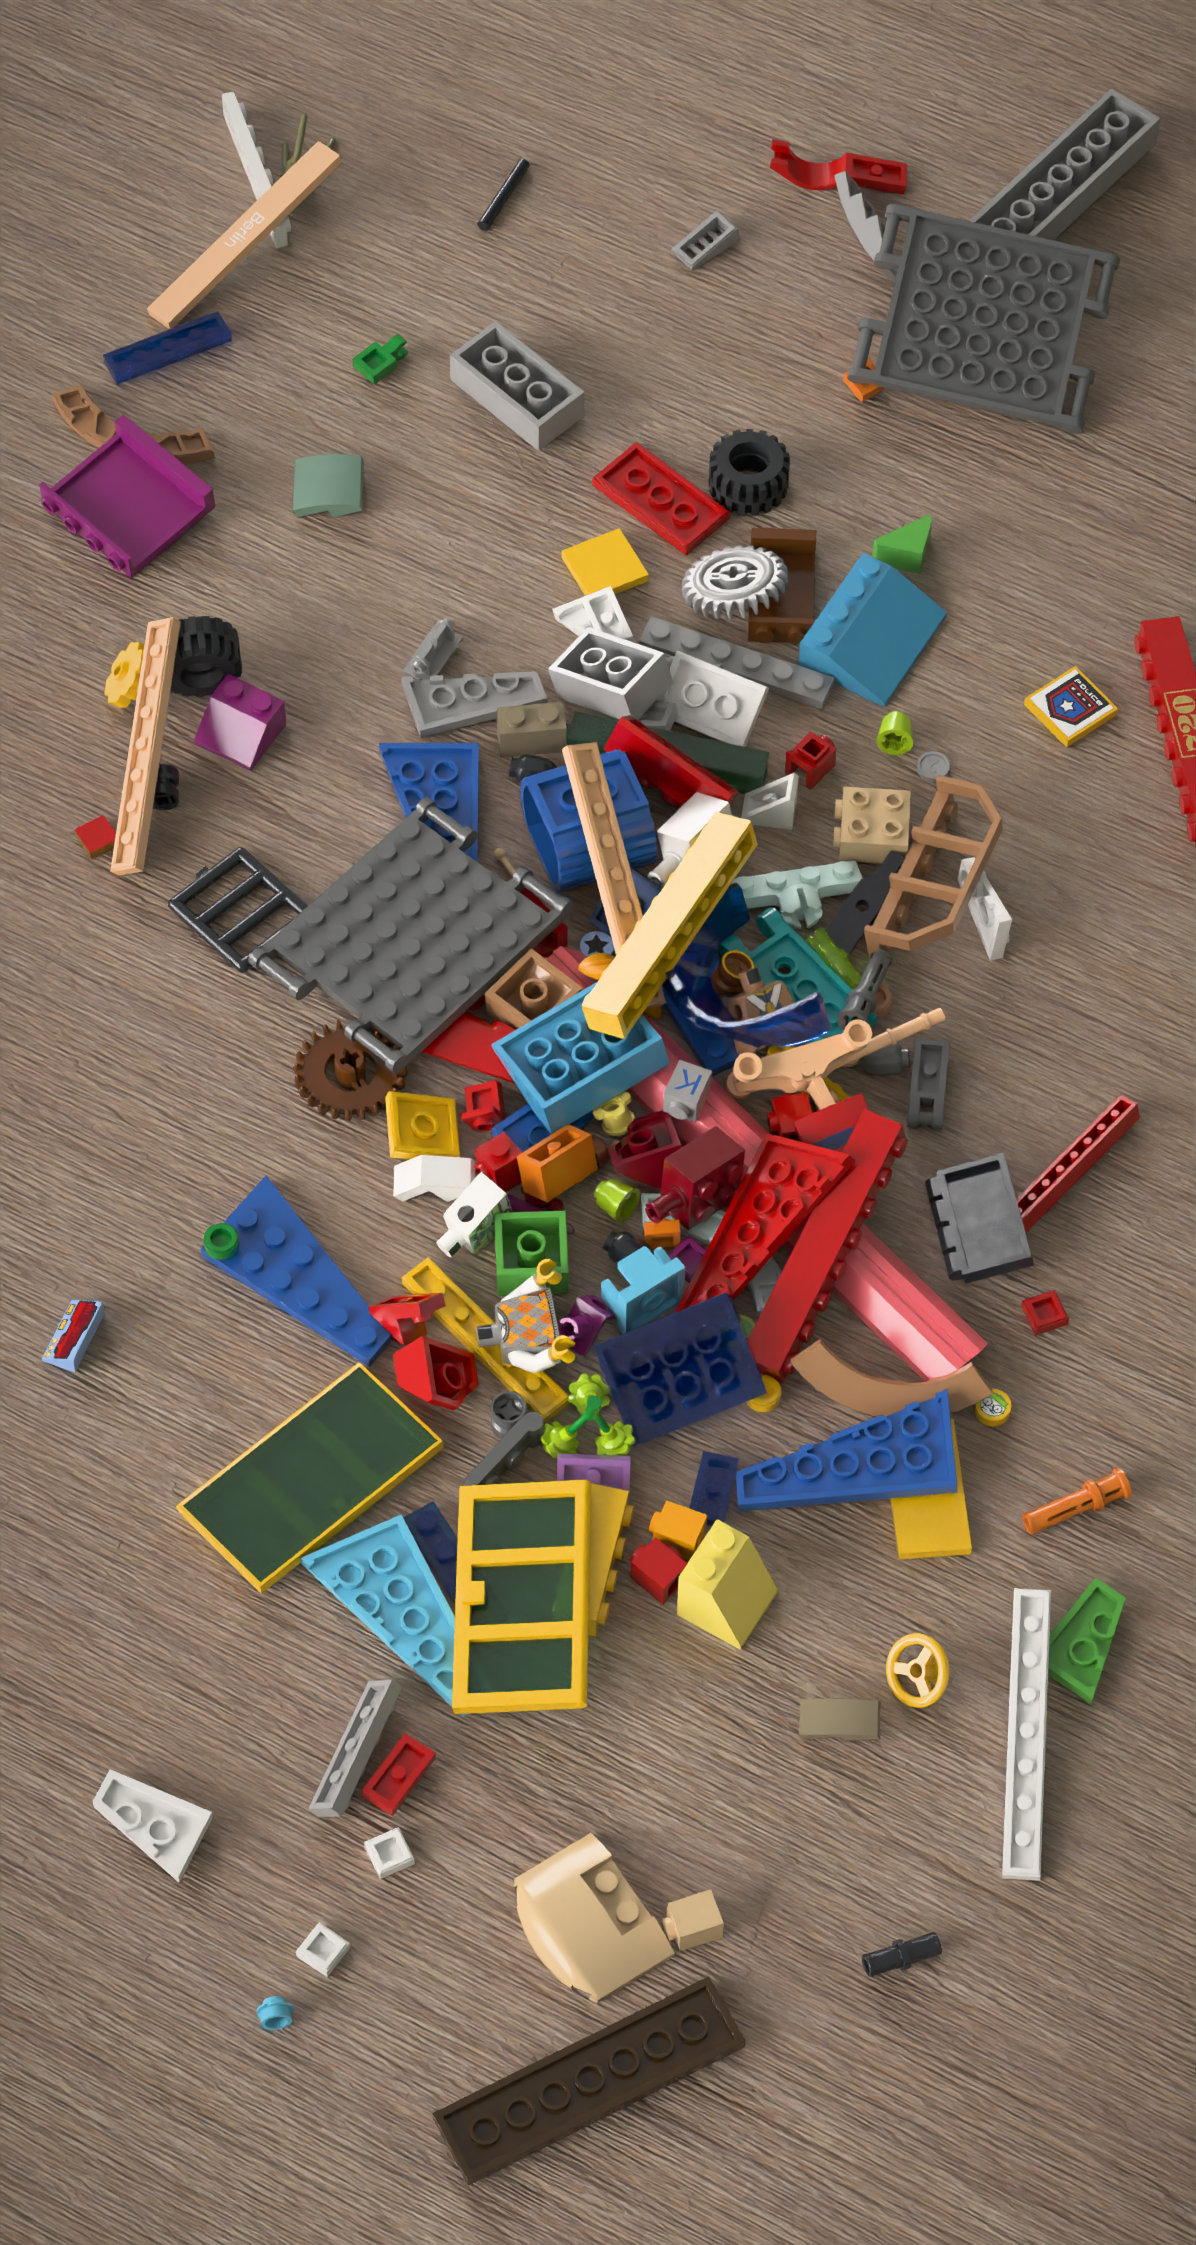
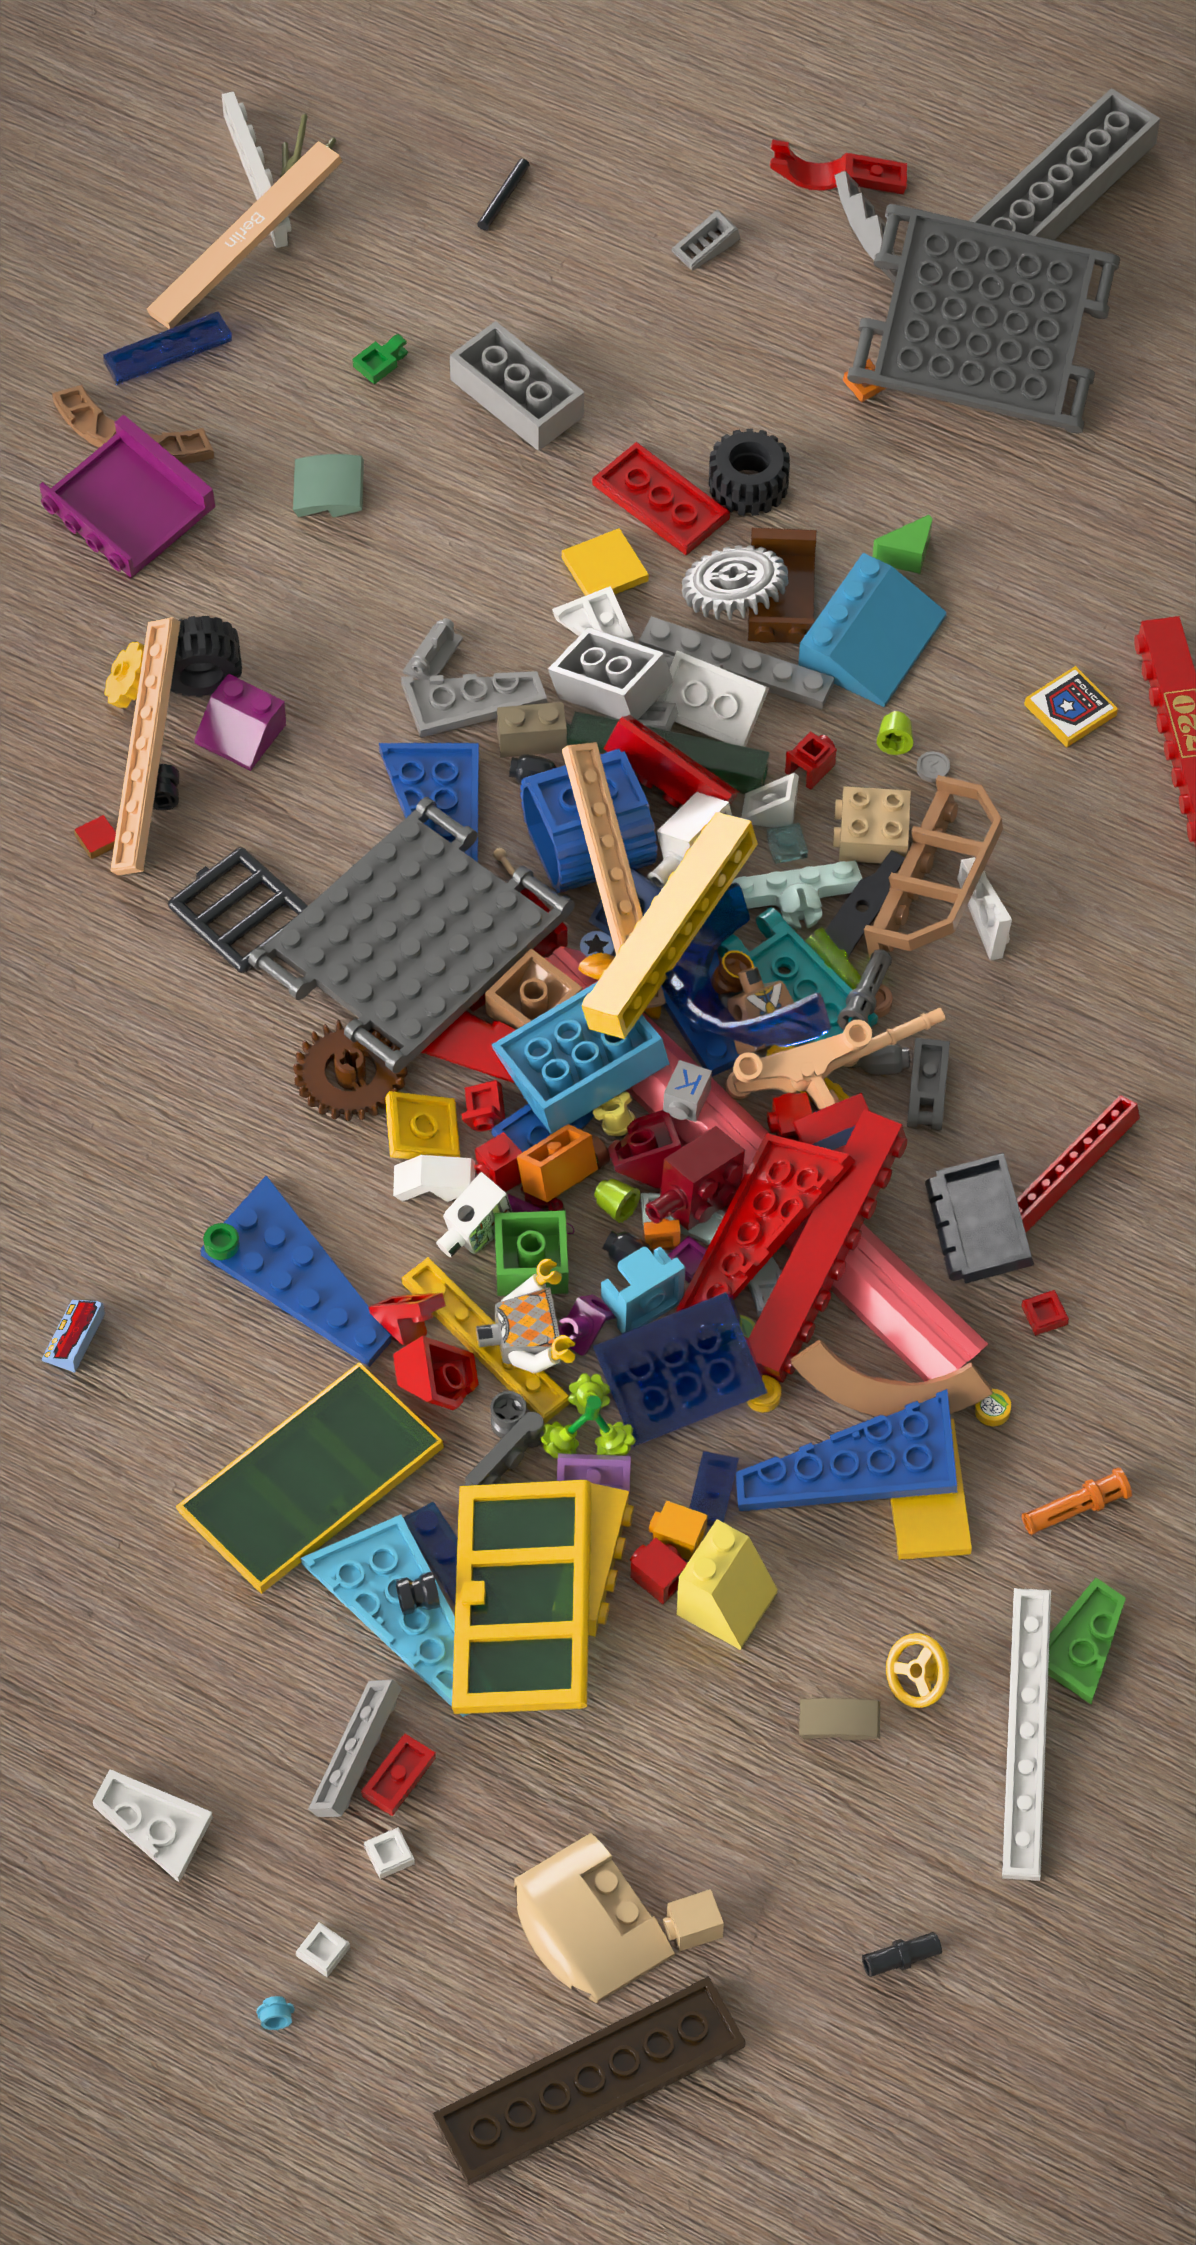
(417, 1593): none -> black wheel
(787, 843): none -> clear light blue plate

